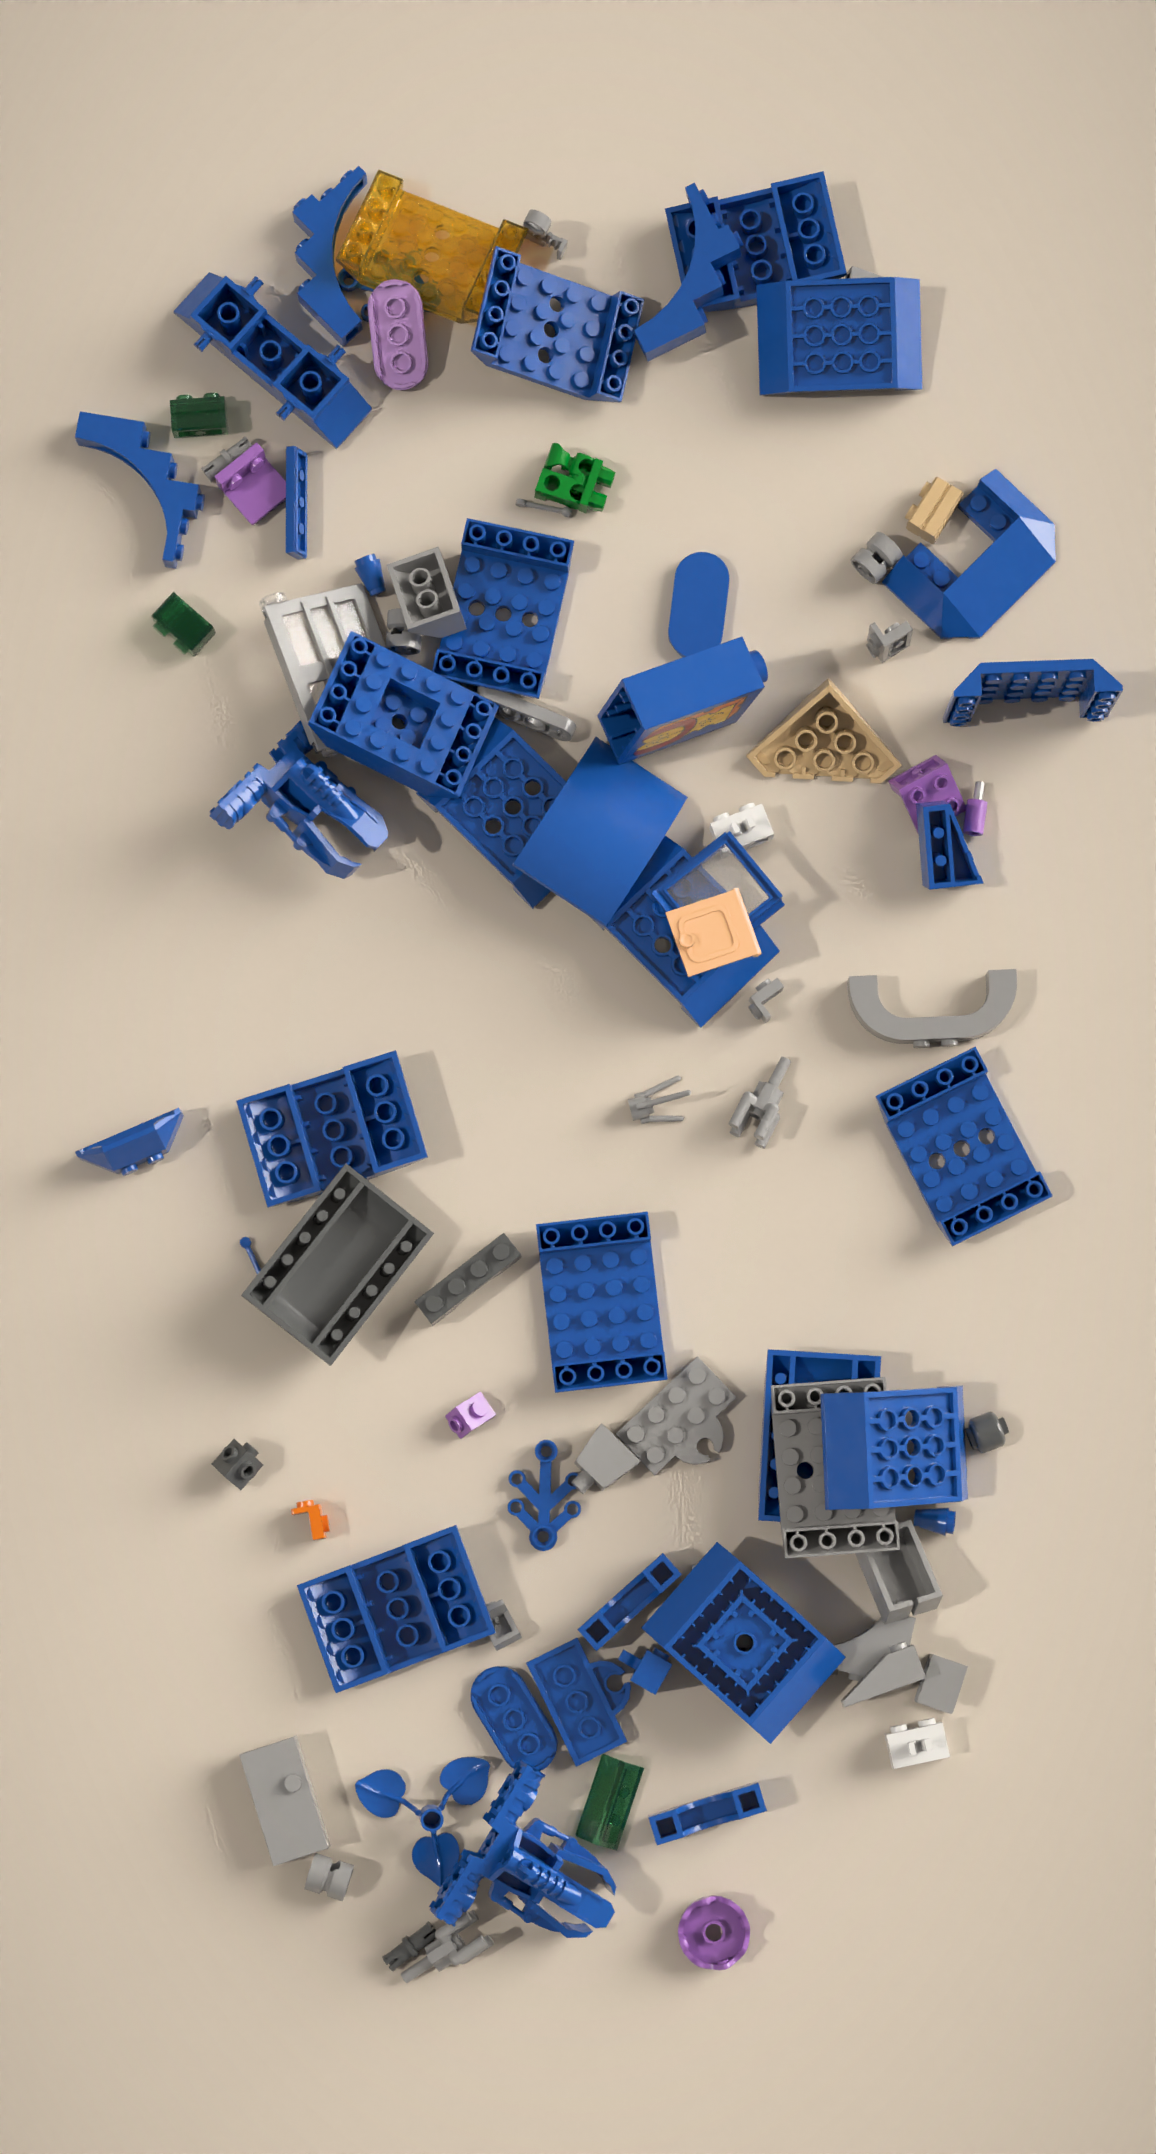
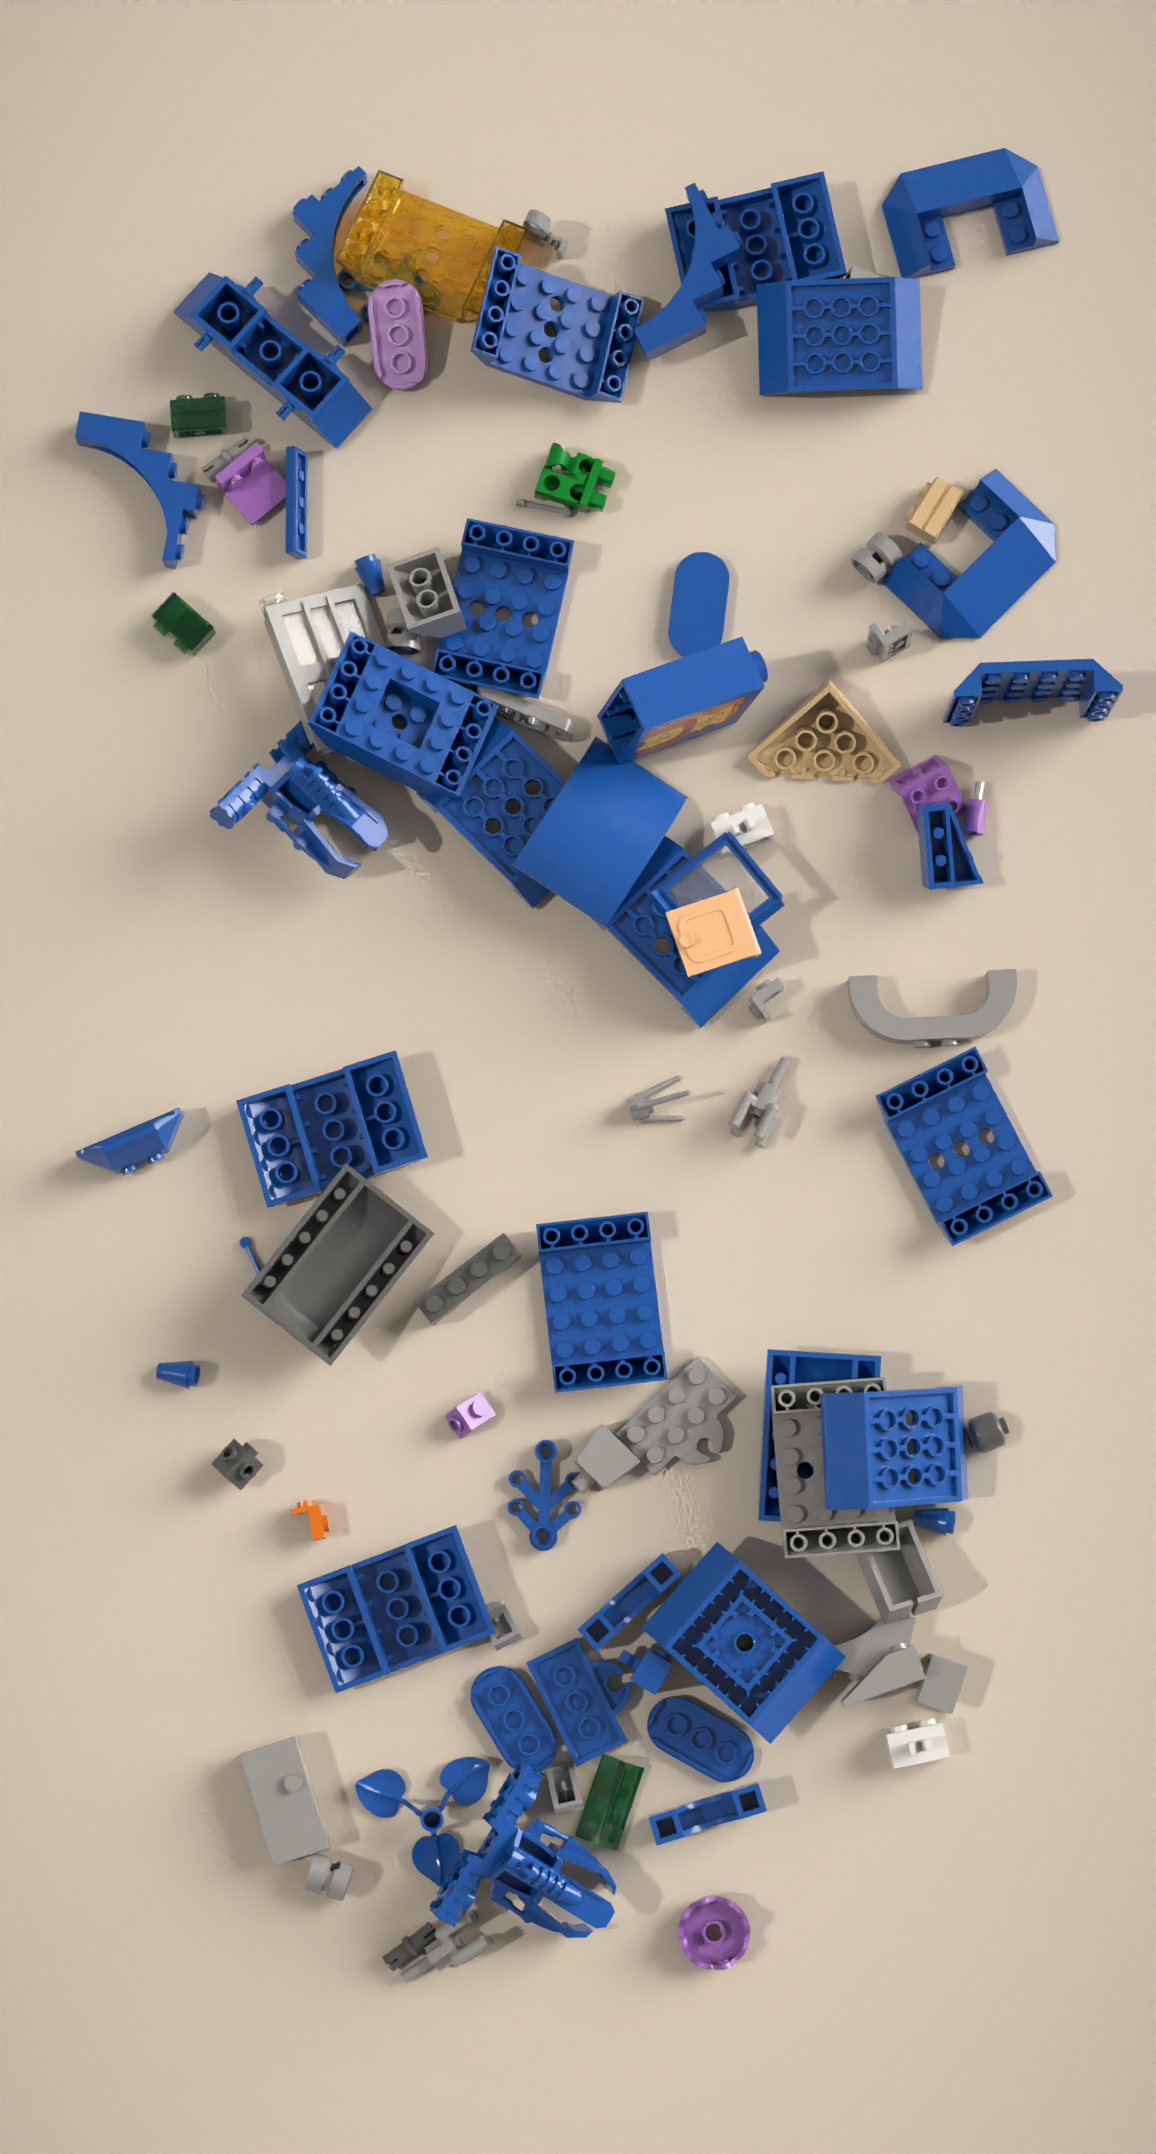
(179, 1373): none -> blue cone
(564, 1787): none -> light grey slope
(700, 1739): none -> blue tile
(960, 186): none -> blue slope

